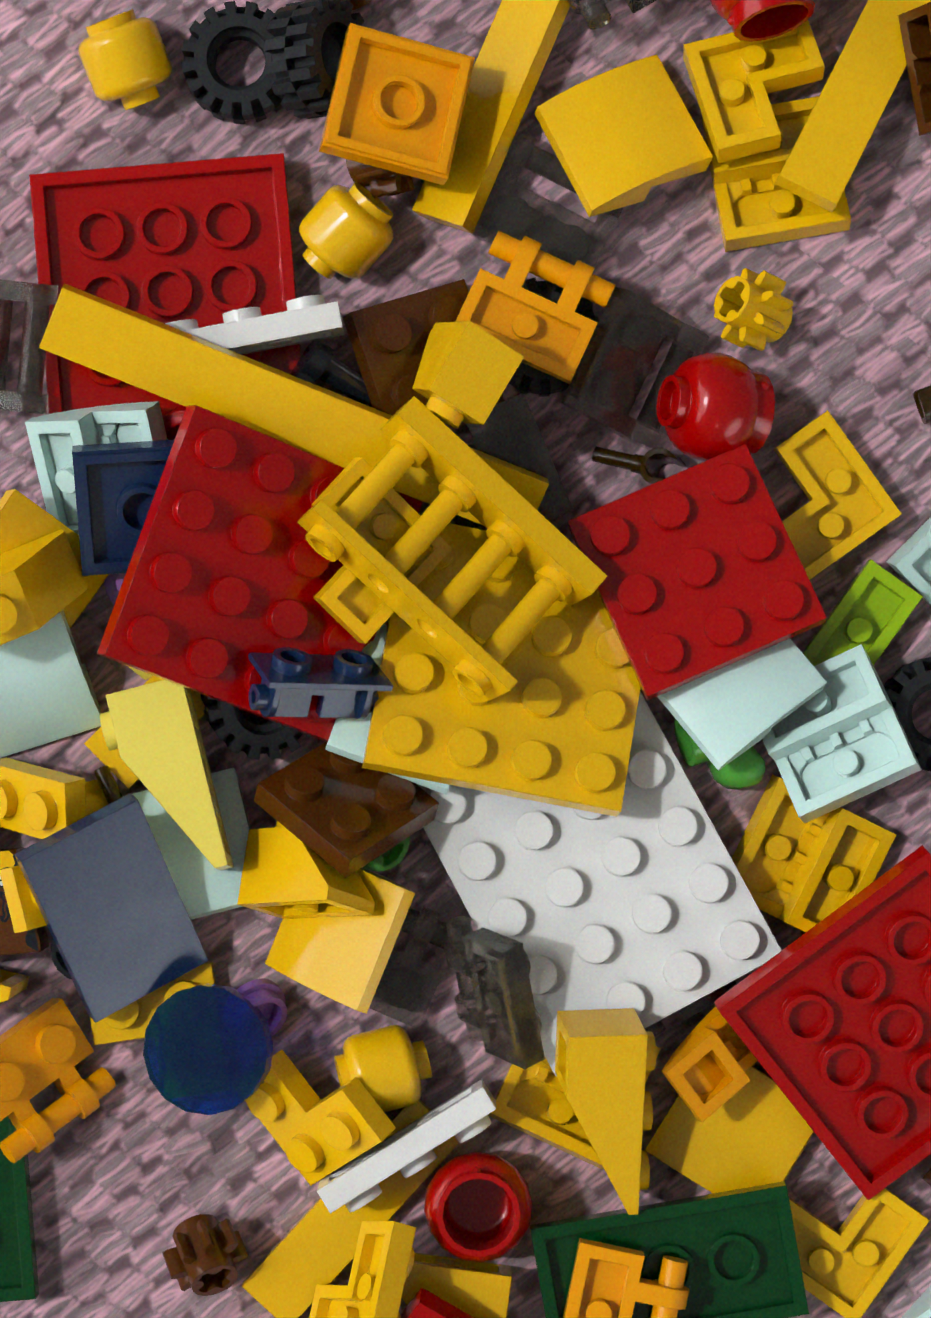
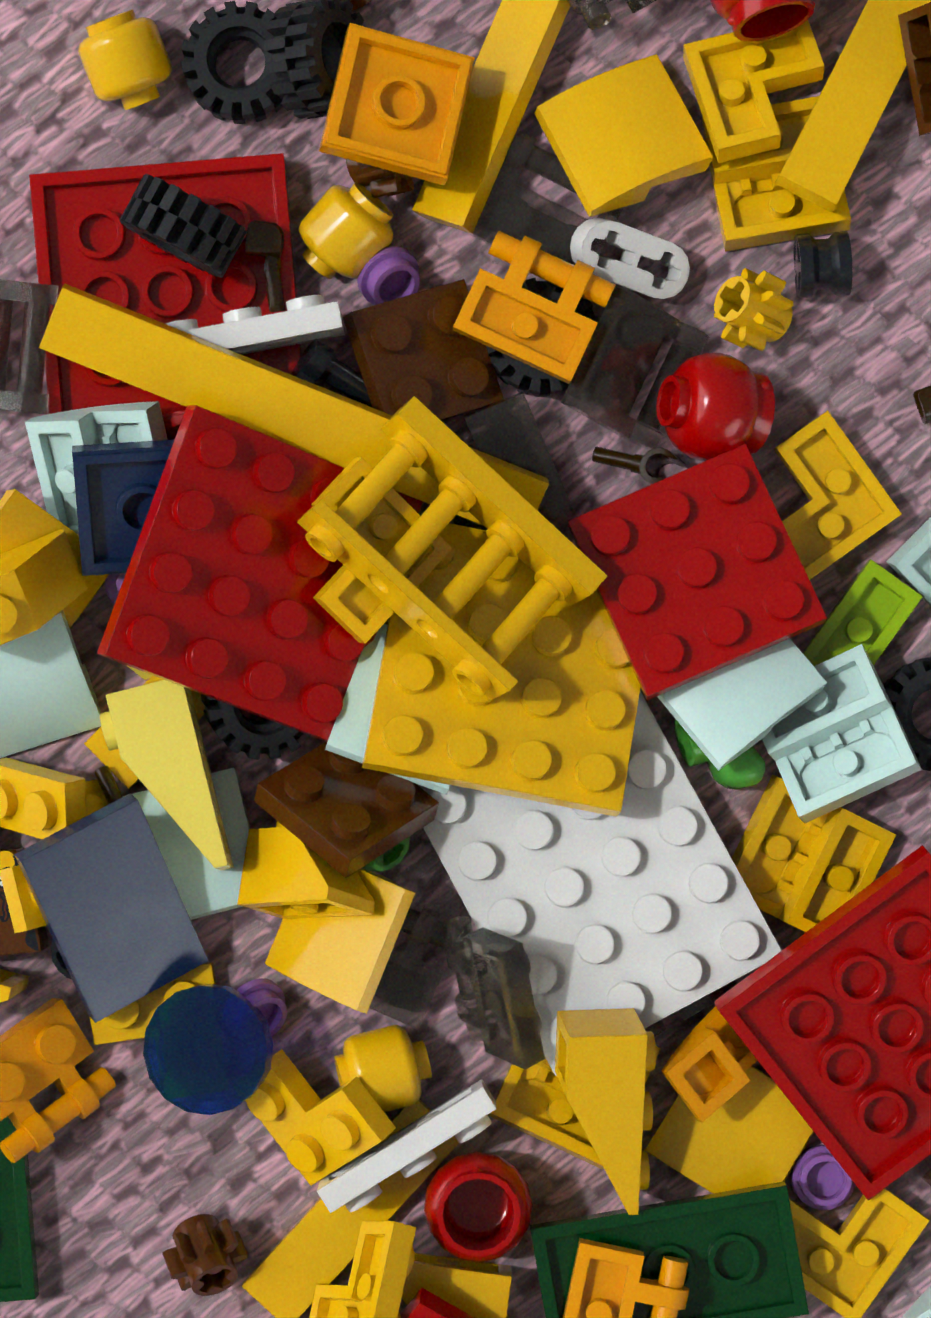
(183, 225): none -> black tyre
(267, 241): none -> dark brown hand
(290, 677): dark blue hinge -> none
(389, 276): none -> medium lavender plate
(464, 372): yellow slope -> none
(634, 245): none -> white beam
(821, 1179): none -> medium lavender plate
(822, 264): none -> black wheel

